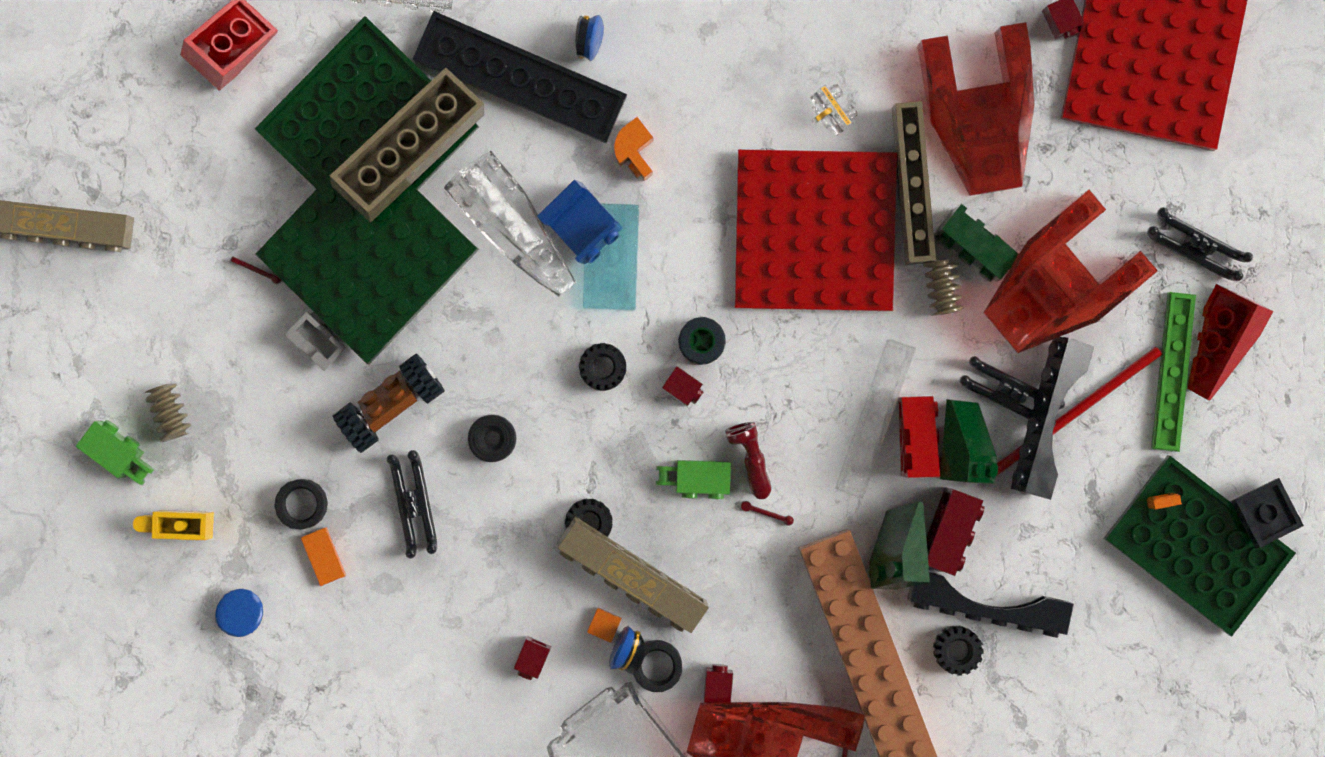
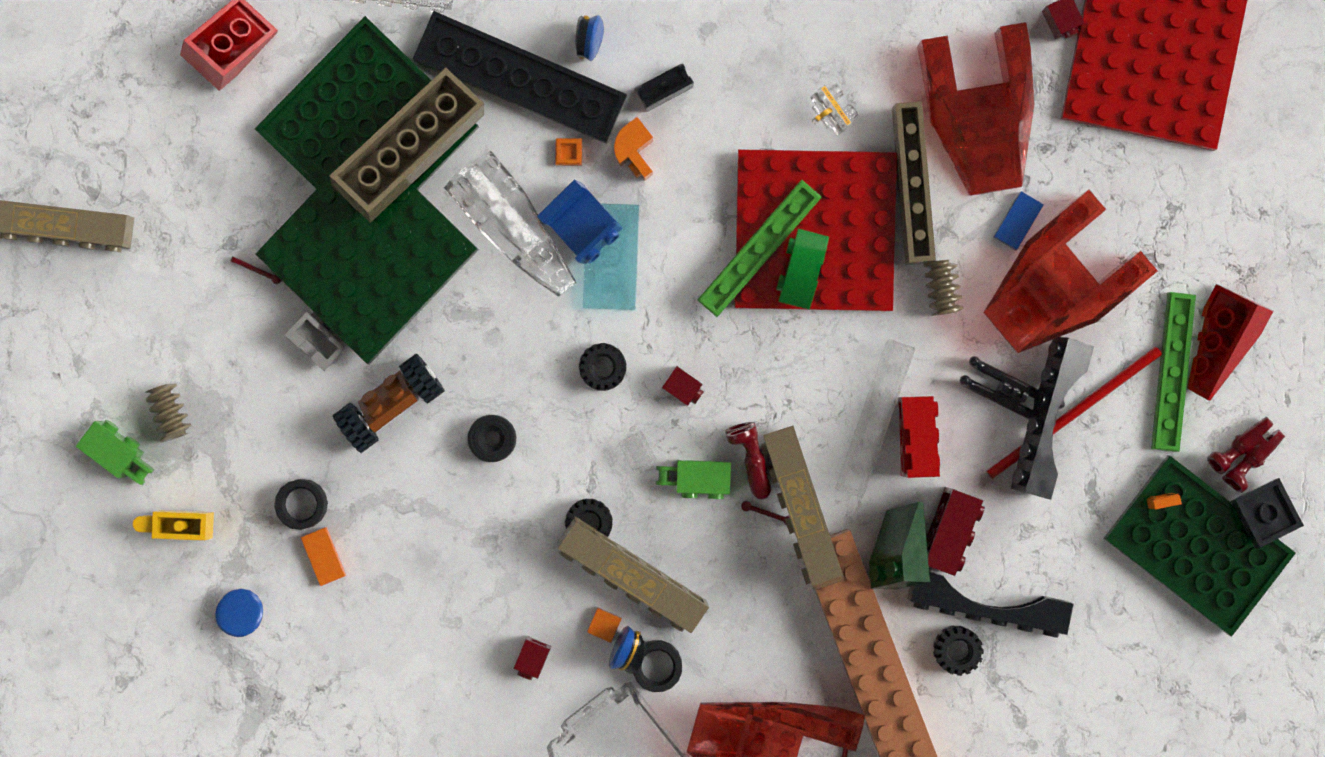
(413, 503): black piece -> none
(568, 152): none -> orange tile
(664, 87): none -> black hinge
(702, 340): black wheel -> none
(718, 684): dark red brick -> none
(759, 248): none -> bright green tile
(801, 276): none -> green brick
(803, 508): none -> dark tan brick
(967, 445): dark green slope -> none
(976, 244): dark green wedge -> none
(1018, 220): none -> blue tile
(1198, 246): black piece -> none
(1255, 450): none -> dark red piece

